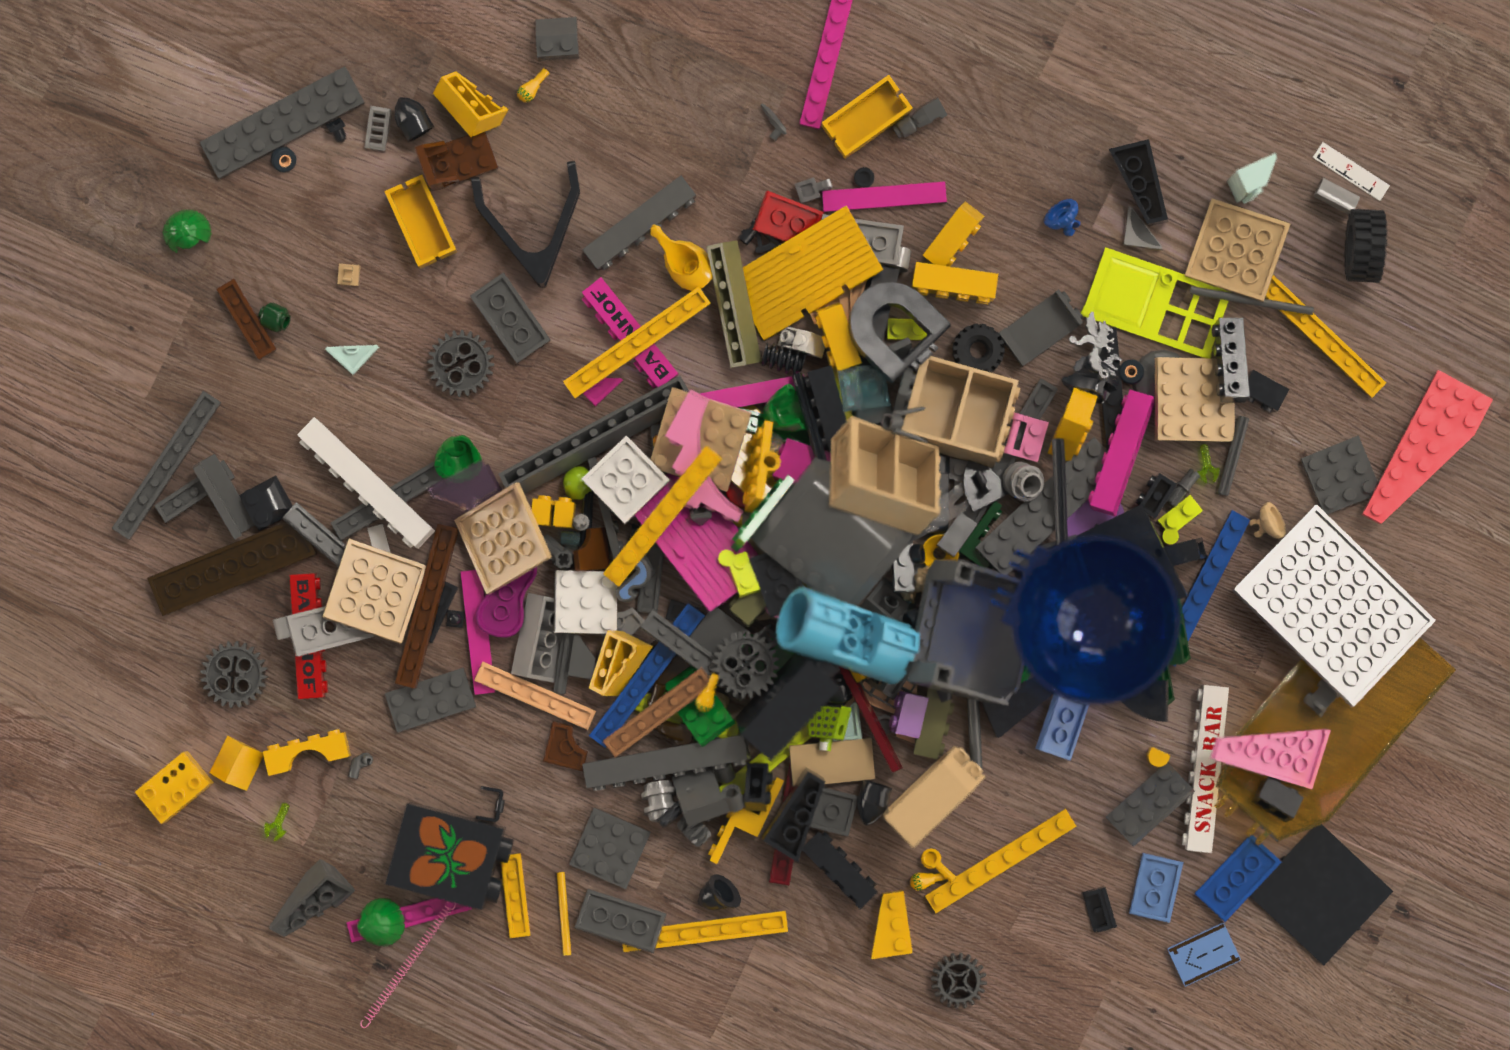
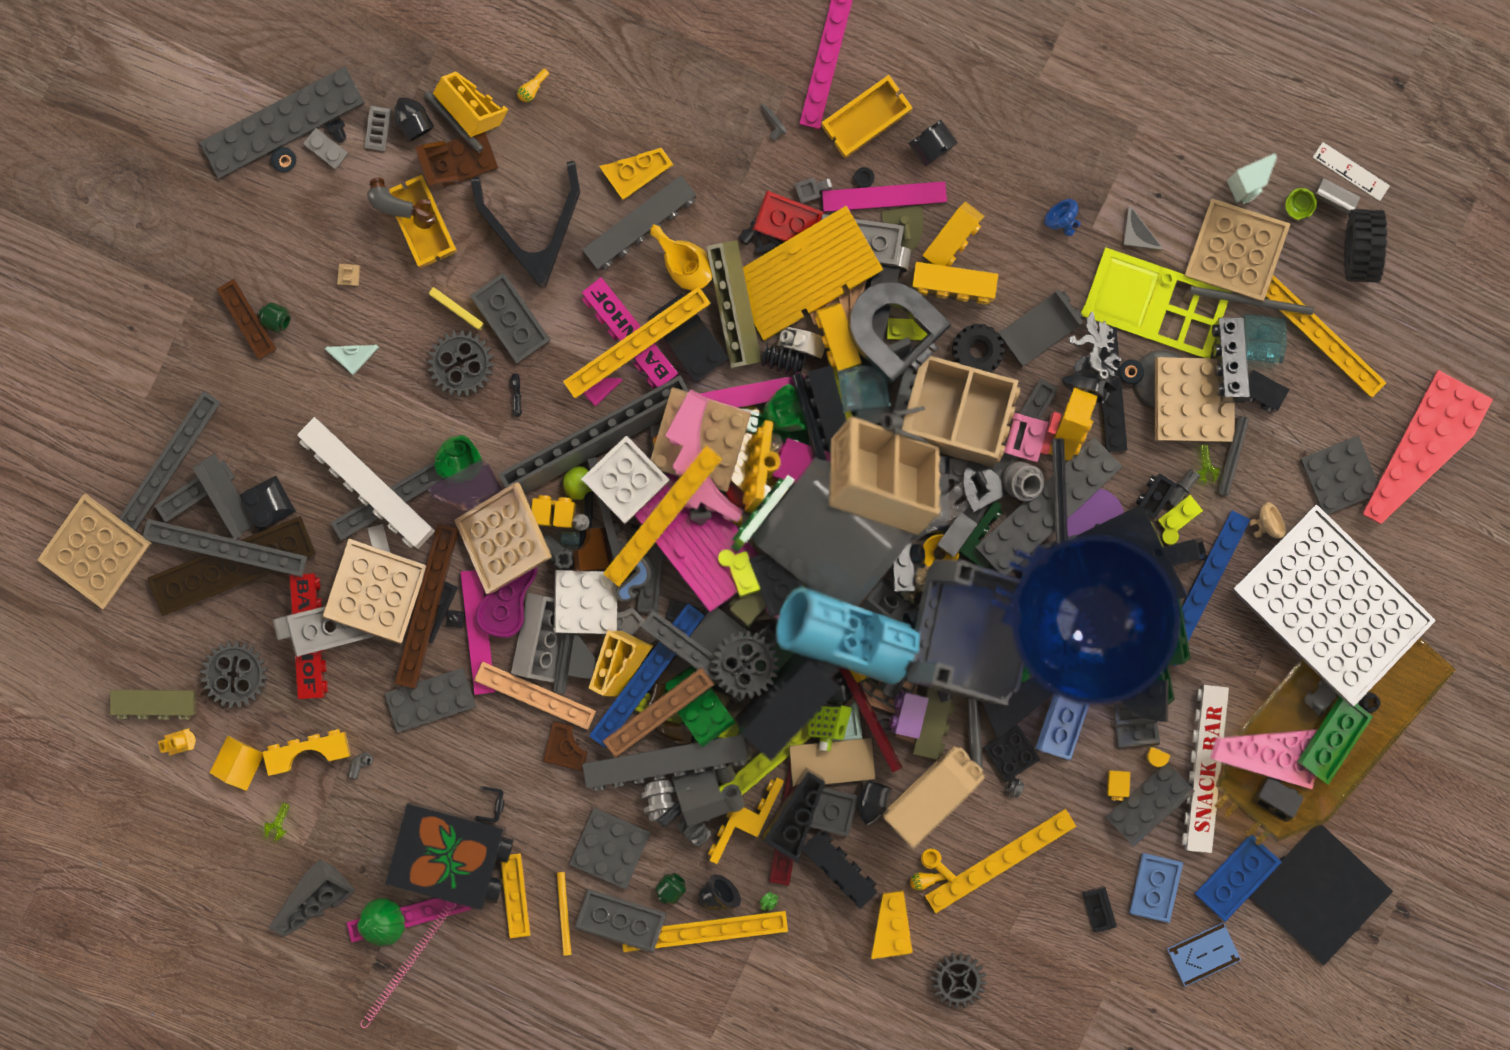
(94, 551): none -> tan plate
(153, 702): none -> olive brick
(174, 787): yellow piece -> none
(177, 742): none -> yellow hips
(186, 229): green hair -> none
(225, 548): none -> dark grey plate
(315, 533): dark grey tile -> none
(326, 148): none -> light grey plate
(384, 202): none -> piece
(444, 112): none -> dark grey piece
(456, 309): none -> light yellow tile
(515, 386): none -> black piece
(557, 38): dark grey slope -> none
(637, 171): none -> yellow wing
(670, 888): none -> dark green head
(694, 345): none -> black slope
(705, 699): yellow piece -> none
(756, 787): black brick -> none
(769, 901): none -> bright green plate
(911, 219): none -> olive shield
(922, 116): dark grey piece -> none
(933, 143): none -> black brick
(1011, 753): none -> black tile
(1014, 787): none -> dark grey plate
(1054, 421): none -> coral tile
(1118, 784): none -> yellow brick
(1122, 452): dark pink brick -> none
(1133, 729): none -> dark grey slope
(1140, 174): black wedge -> none
(1265, 338): none -> clear light blue slope
(1300, 203): none -> lime hair
(1334, 740): none -> green plate
(1363, 702): none -> black bush

